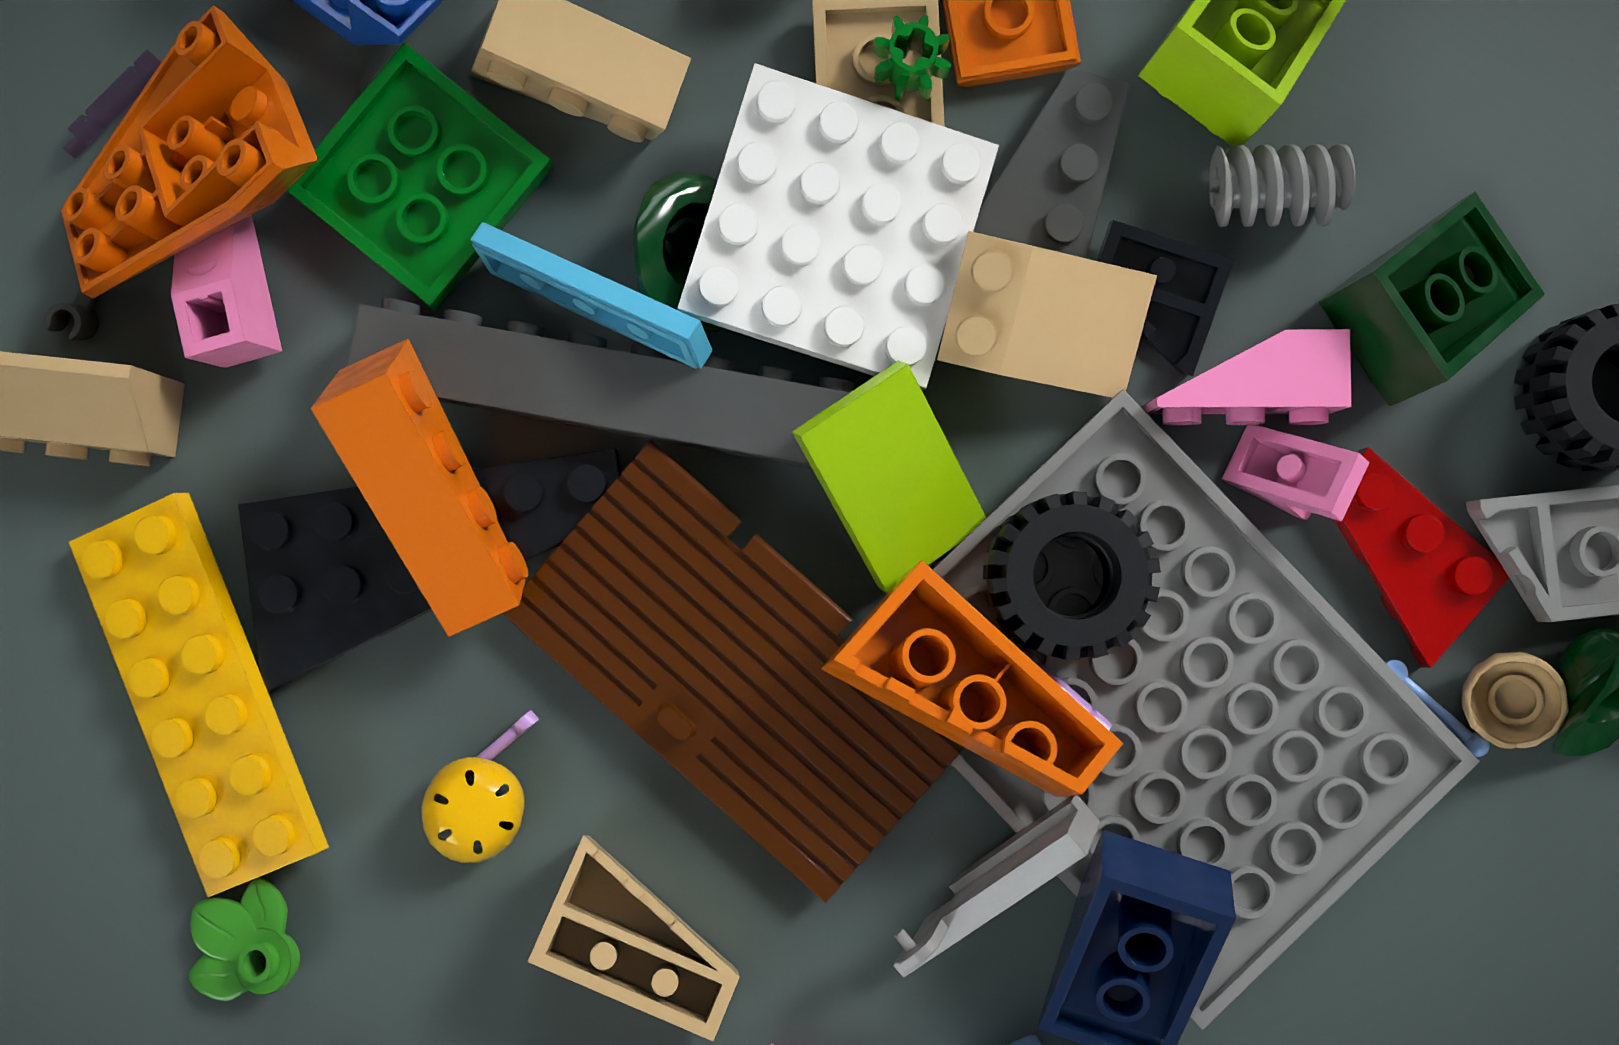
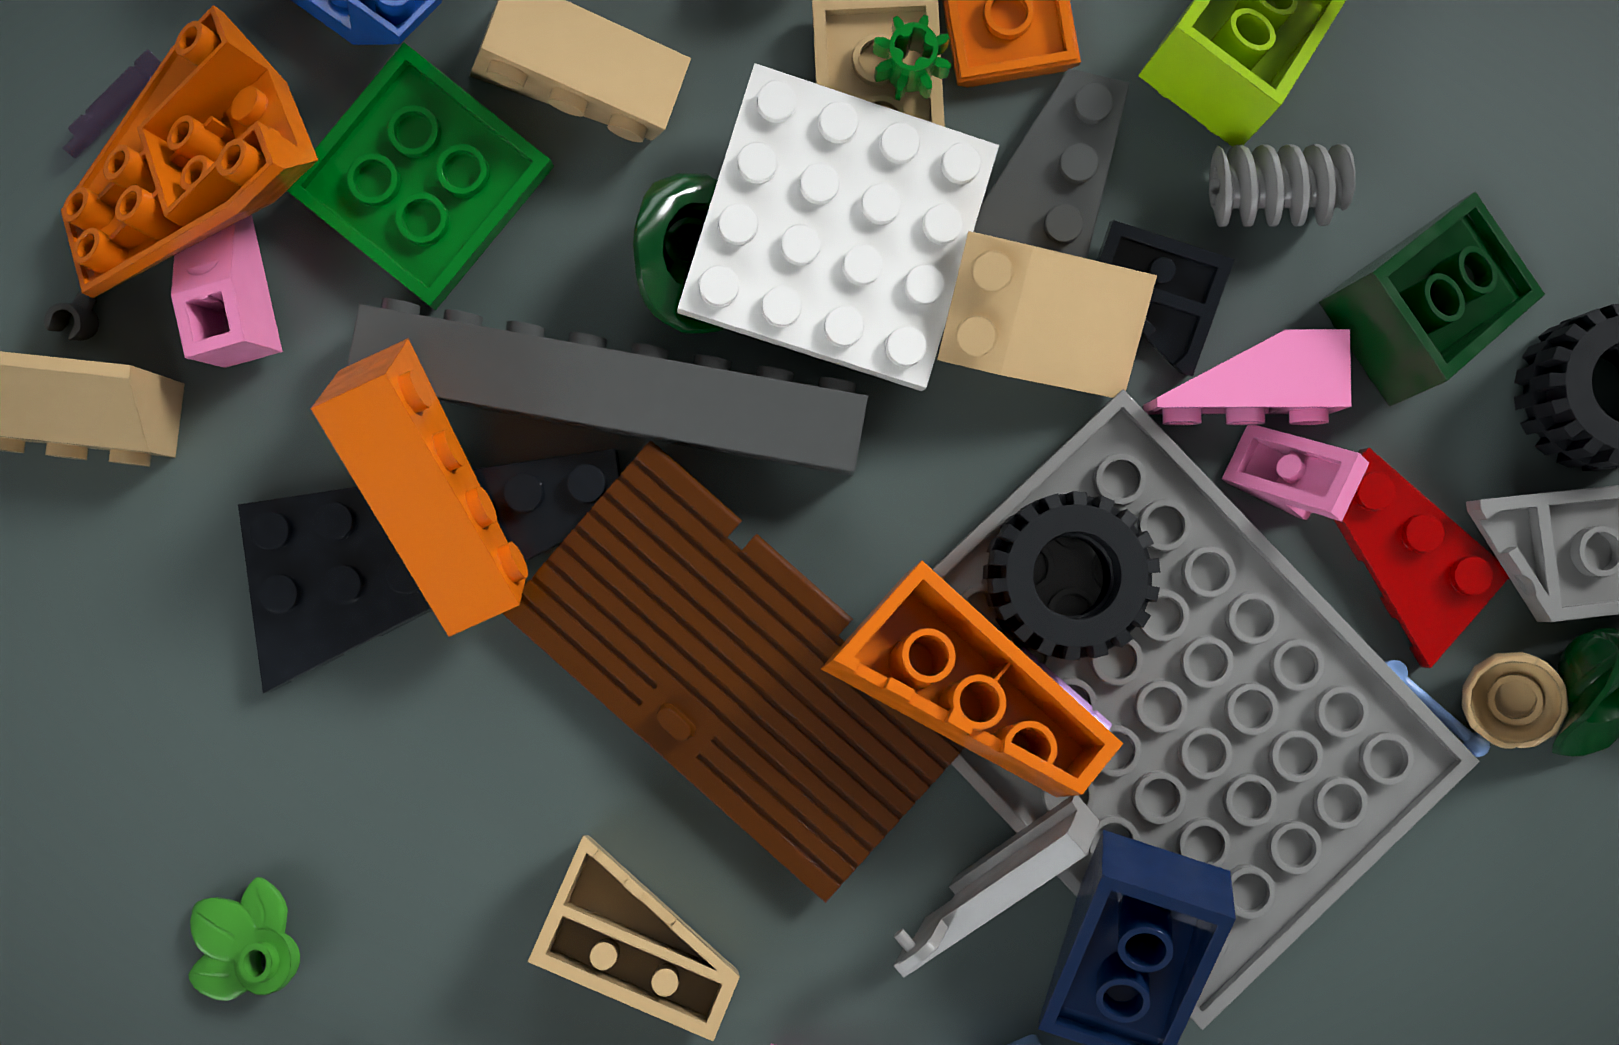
(198, 694): yellow plate -> none
(472, 810): yellow helmet -> none
(500, 744): lavender hinge -> none
(592, 296): medium azure tile -> none
(891, 475): lime tile -> none

